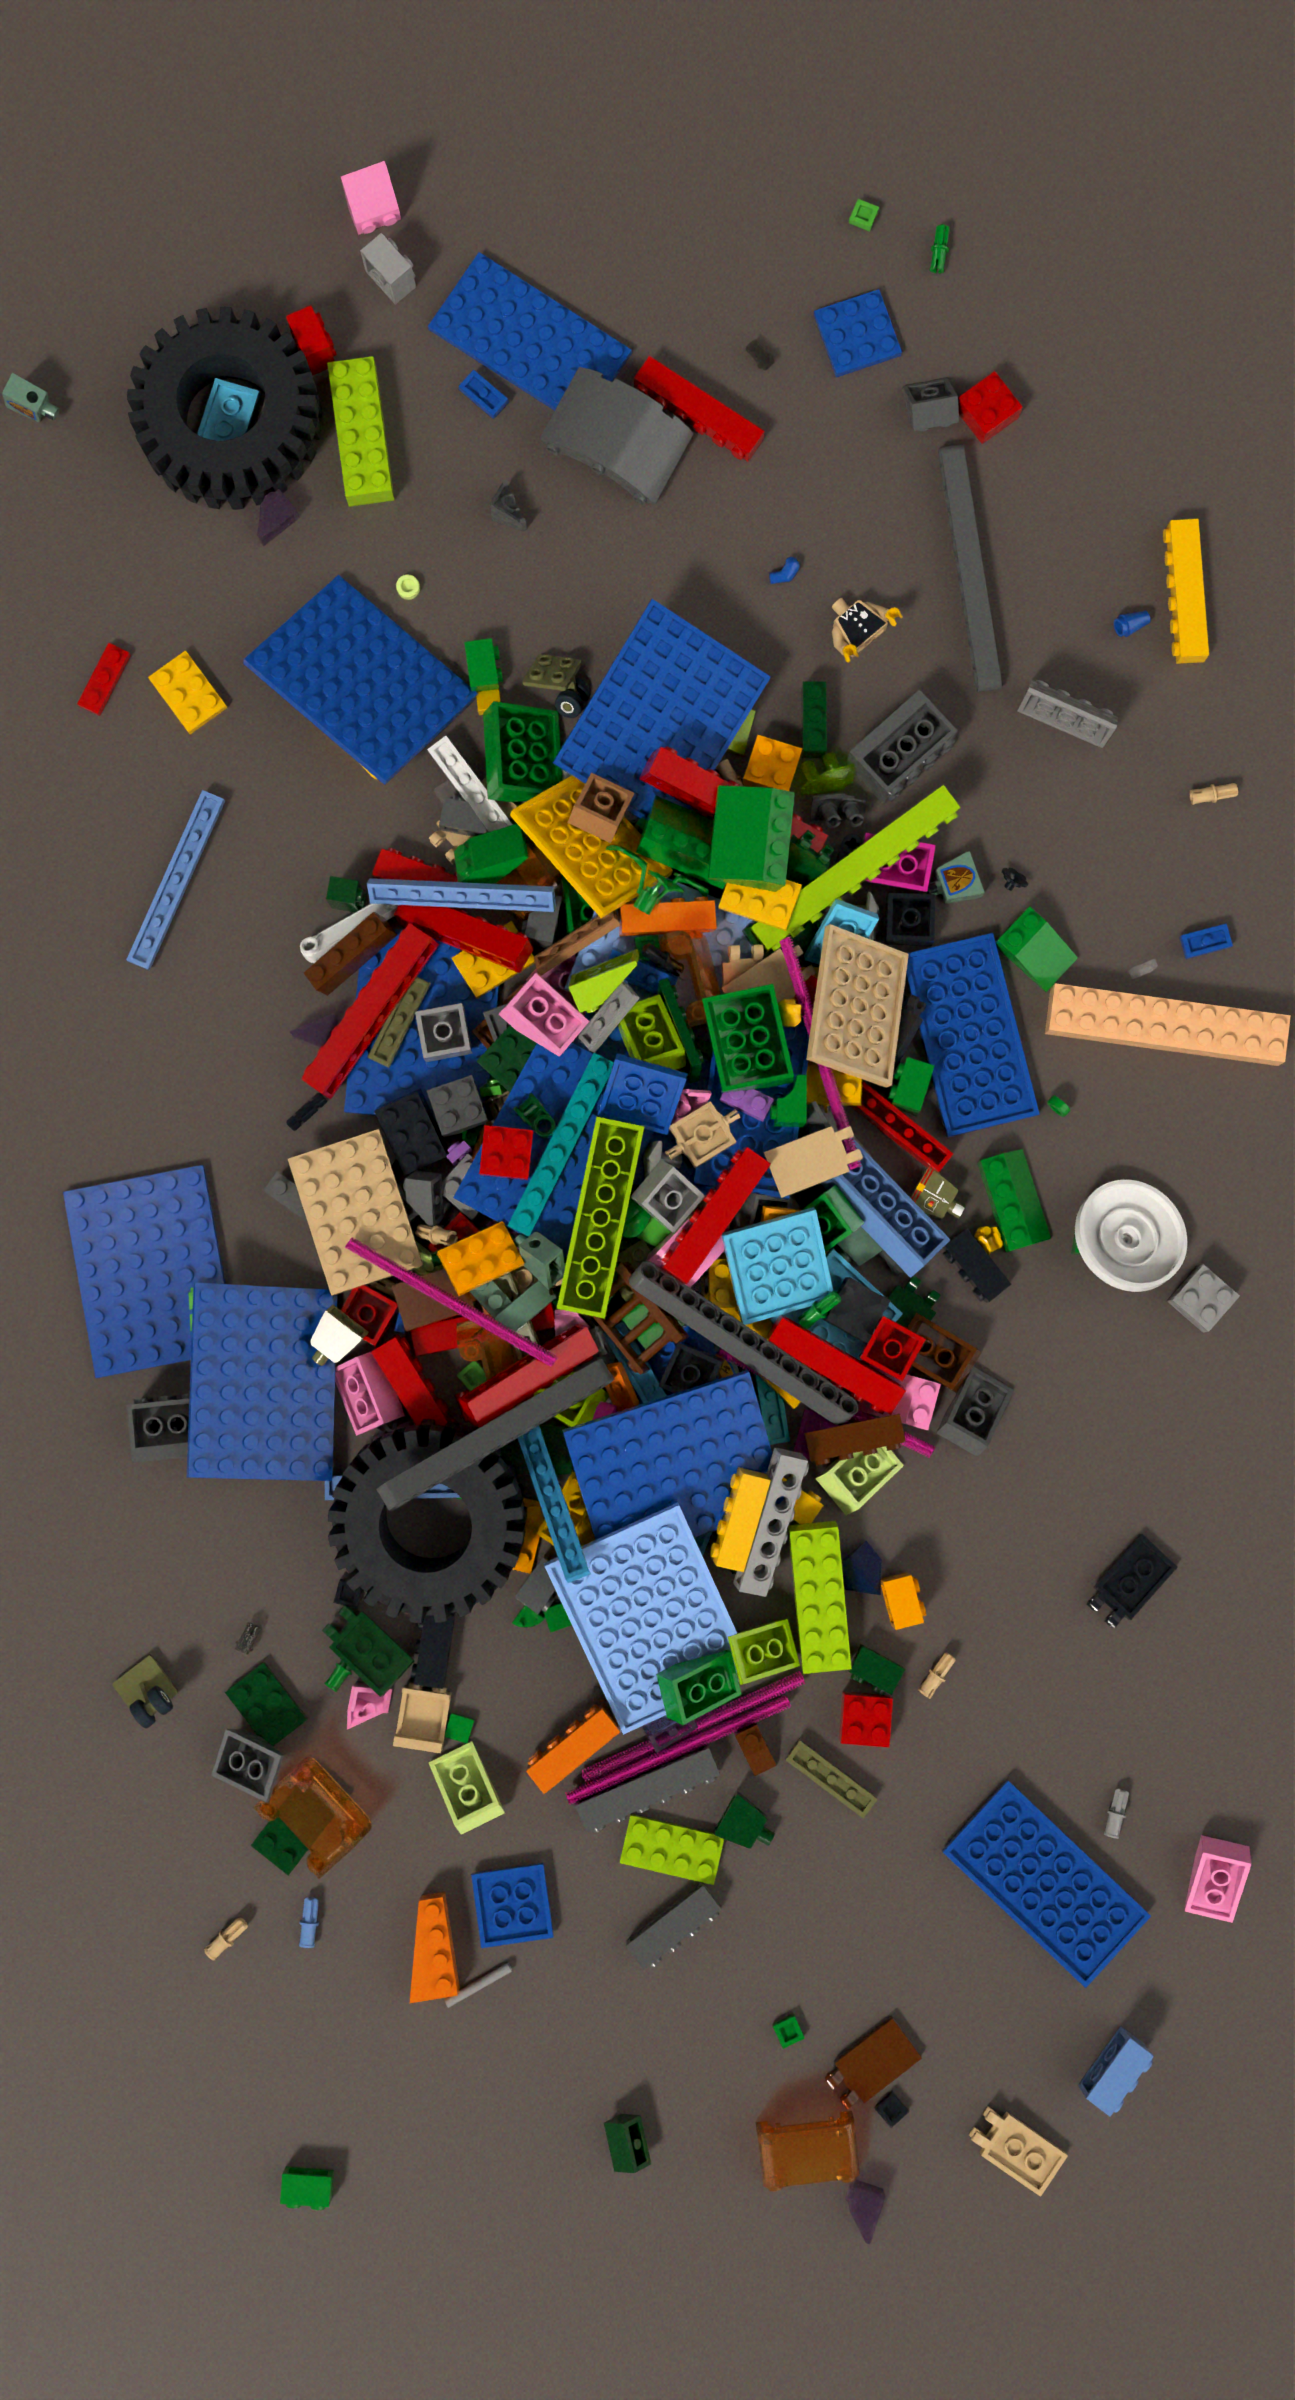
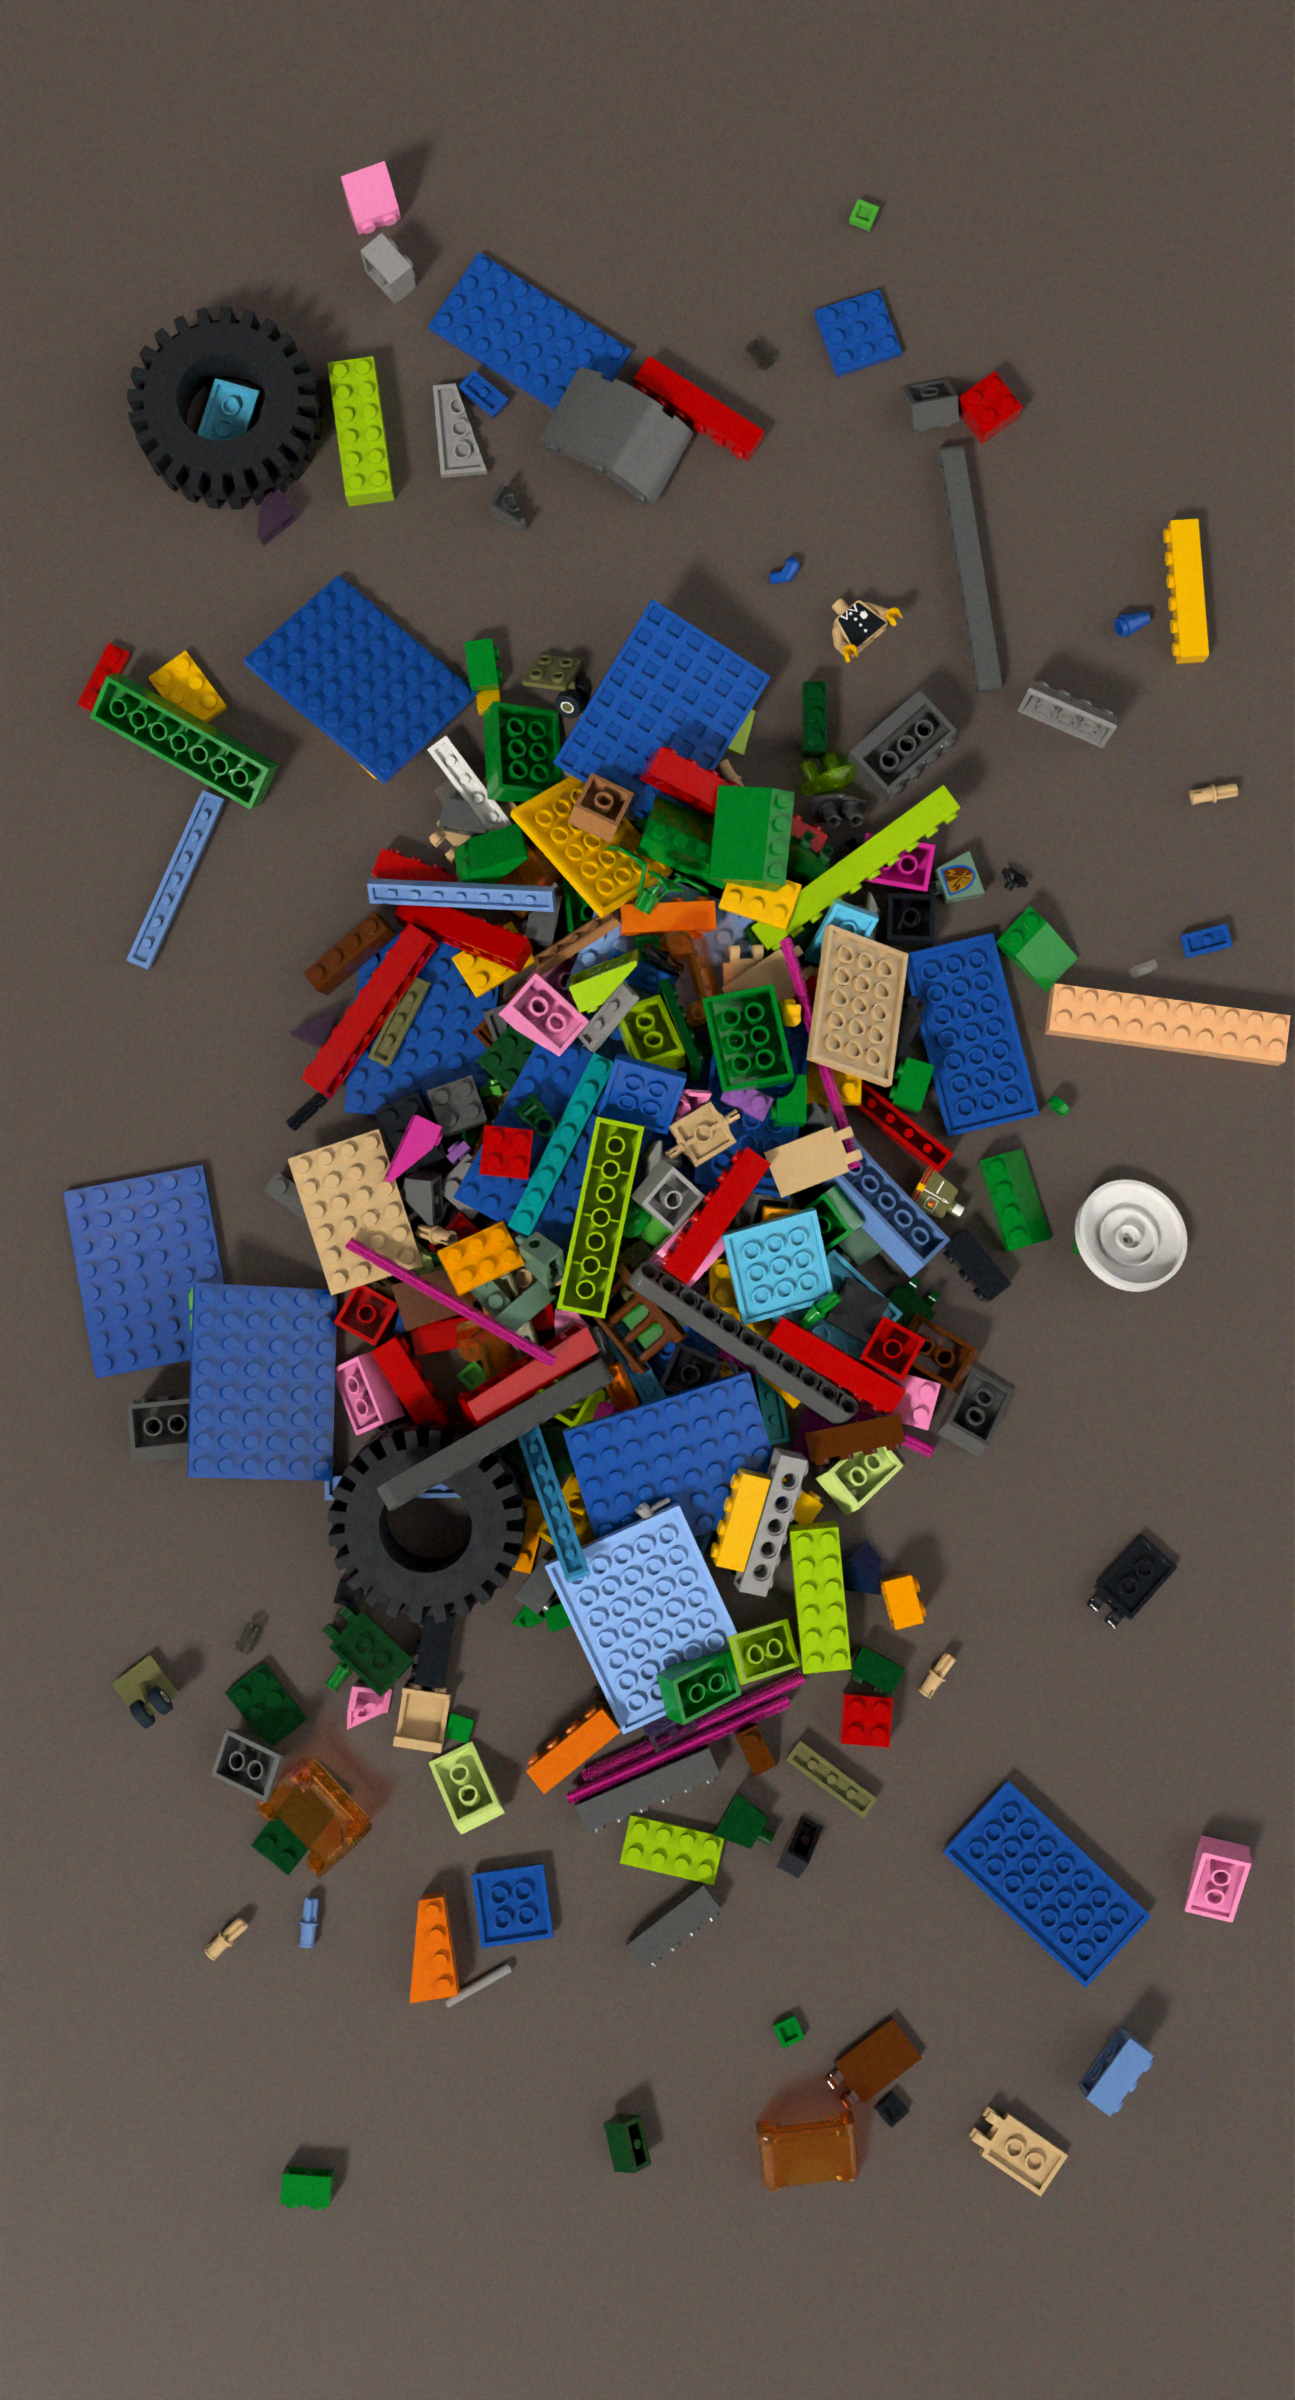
(28, 399): sand green torso -> none
(184, 740): none -> green brick
(312, 338): red brick -> none
(315, 947): white piece -> none
(335, 1336): torso -> none
(345, 894): dark green brick -> none
(408, 587): yellowish green tile -> none
(416, 1142): none -> dark pink slope
(443, 1032): light grey brick -> none
(456, 442): none -> light grey wing
(645, 1511): none -> light grey hand
(772, 764): light orange brick -> none
(799, 1847): none -> black slope
(865, 2206): clear purple slope -> none
(939, 248): green axle -> none
(989, 1238): yellow arm -> none
(1116, 1813): light grey axle -> none
(1203, 1298): light grey brick -> none

